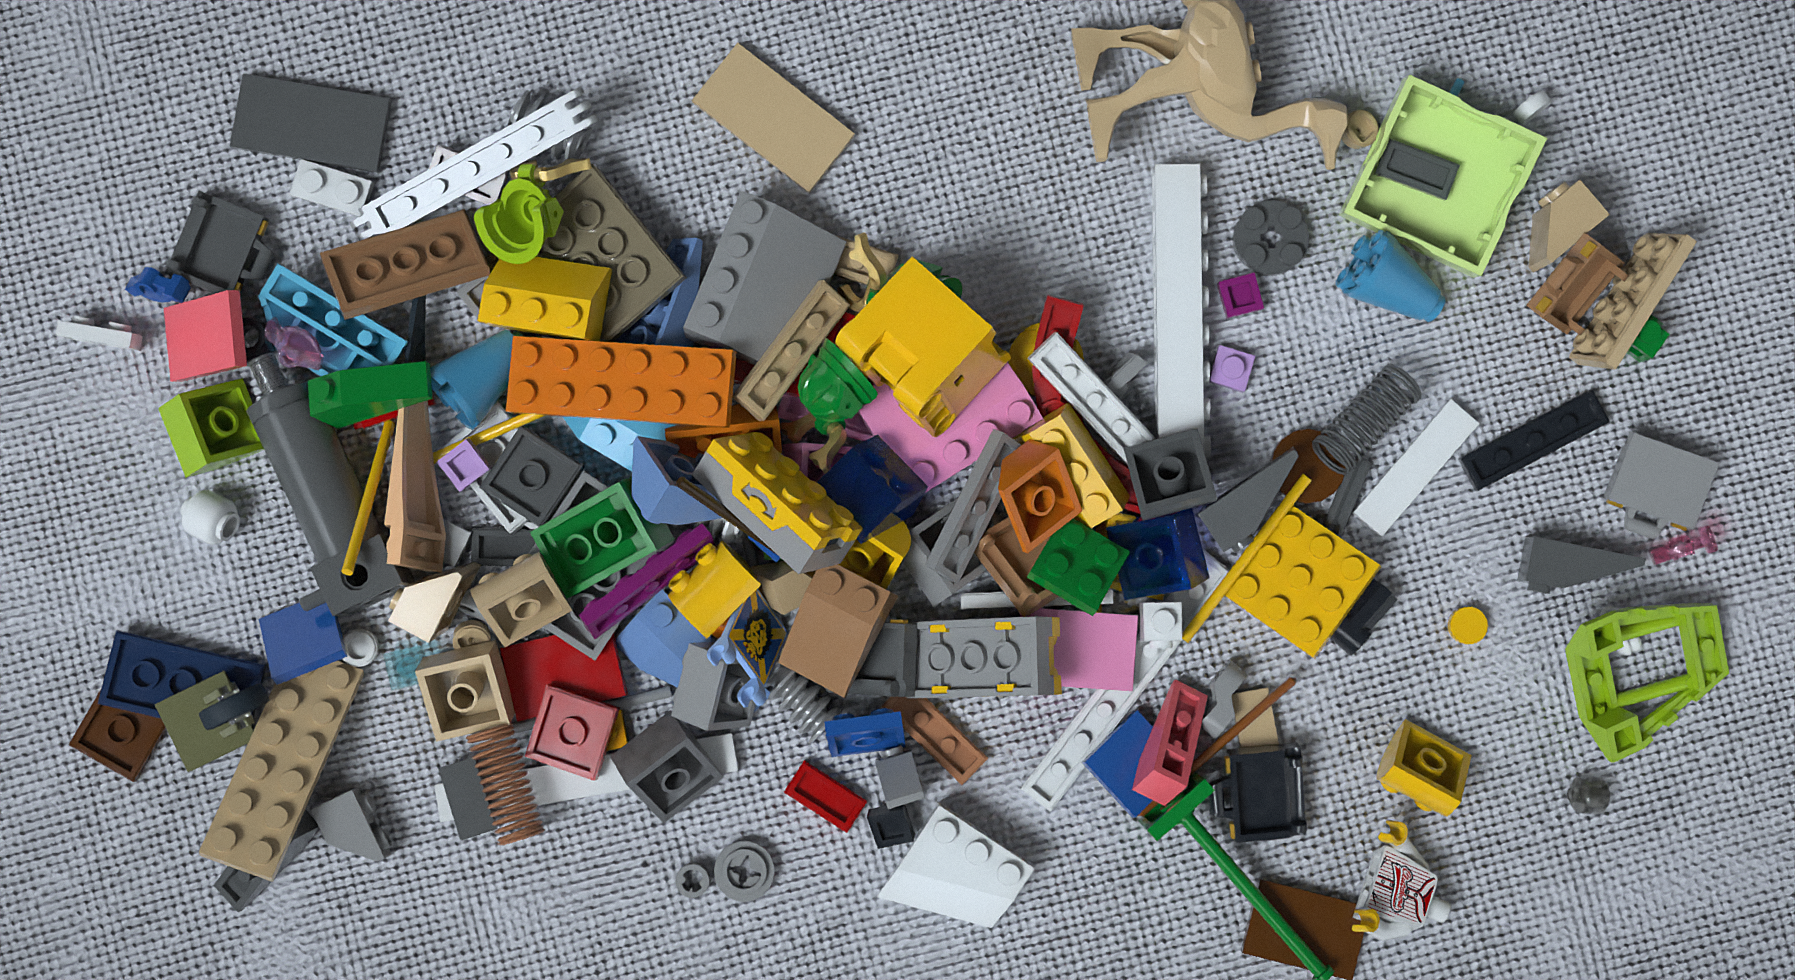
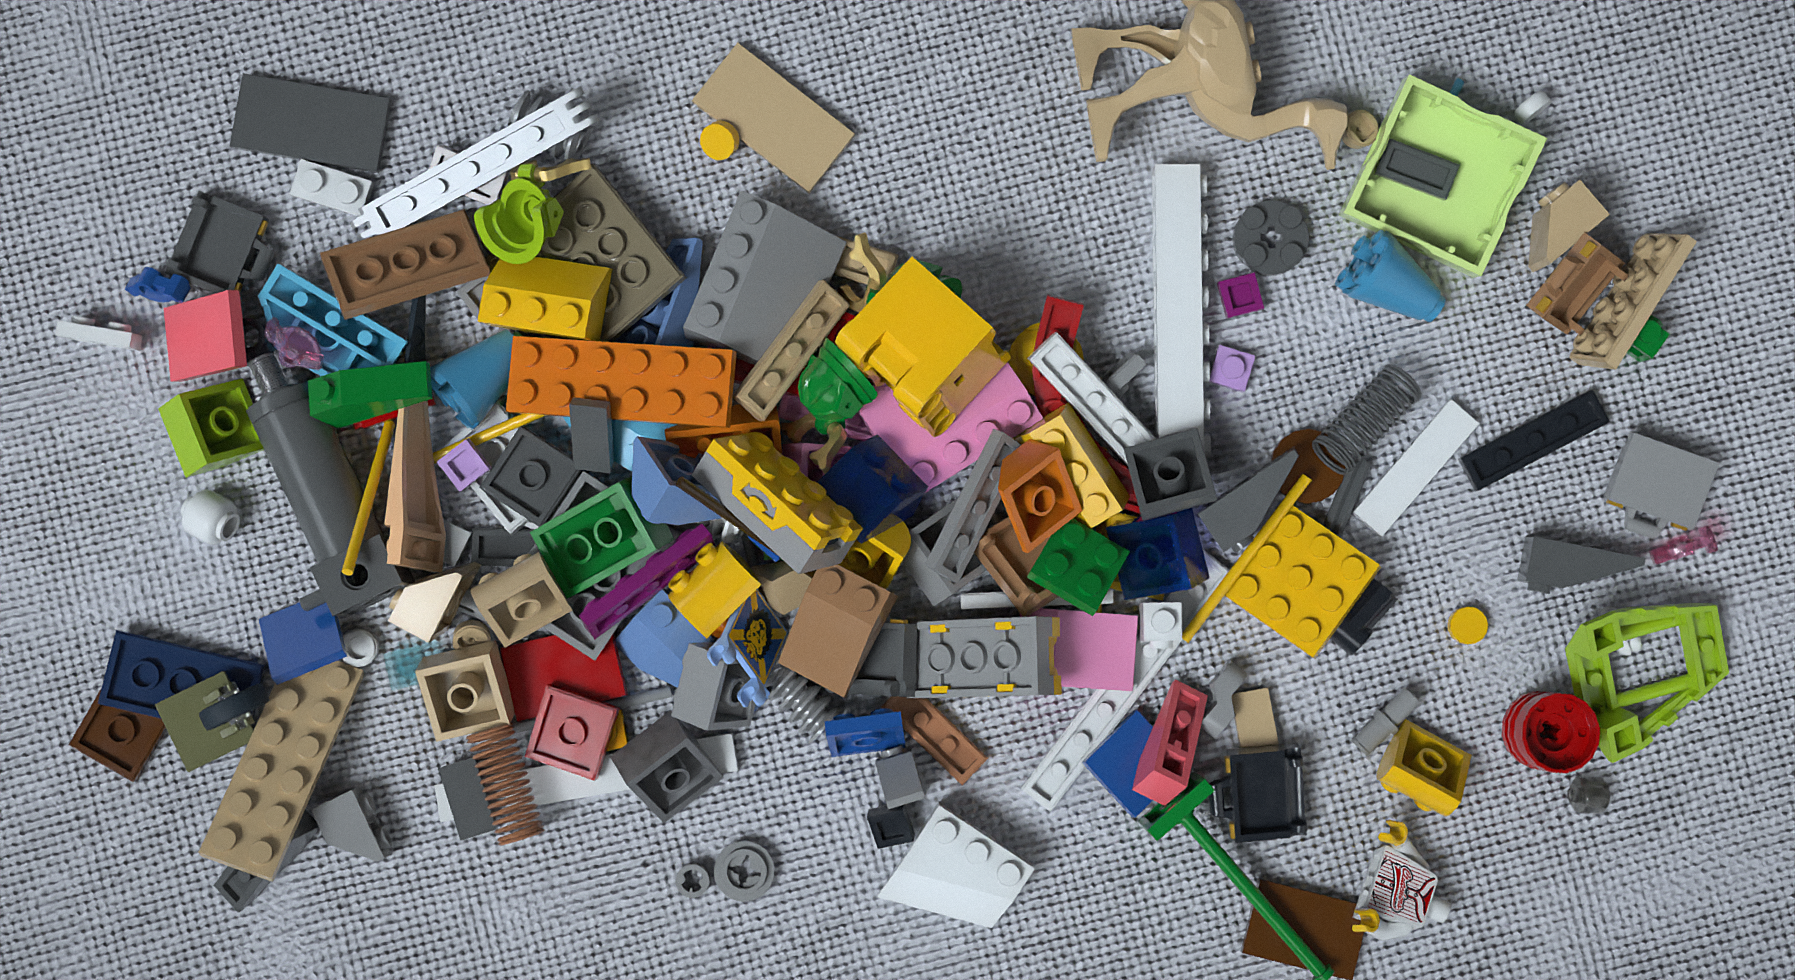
(591, 435): none -> dark grey tile
(719, 140): none -> yellow tile
(825, 796): red tile -> none
(1235, 730): dark orange axle -> none
(1386, 721): none -> light grey pin
(1569, 739): none -> red wheel

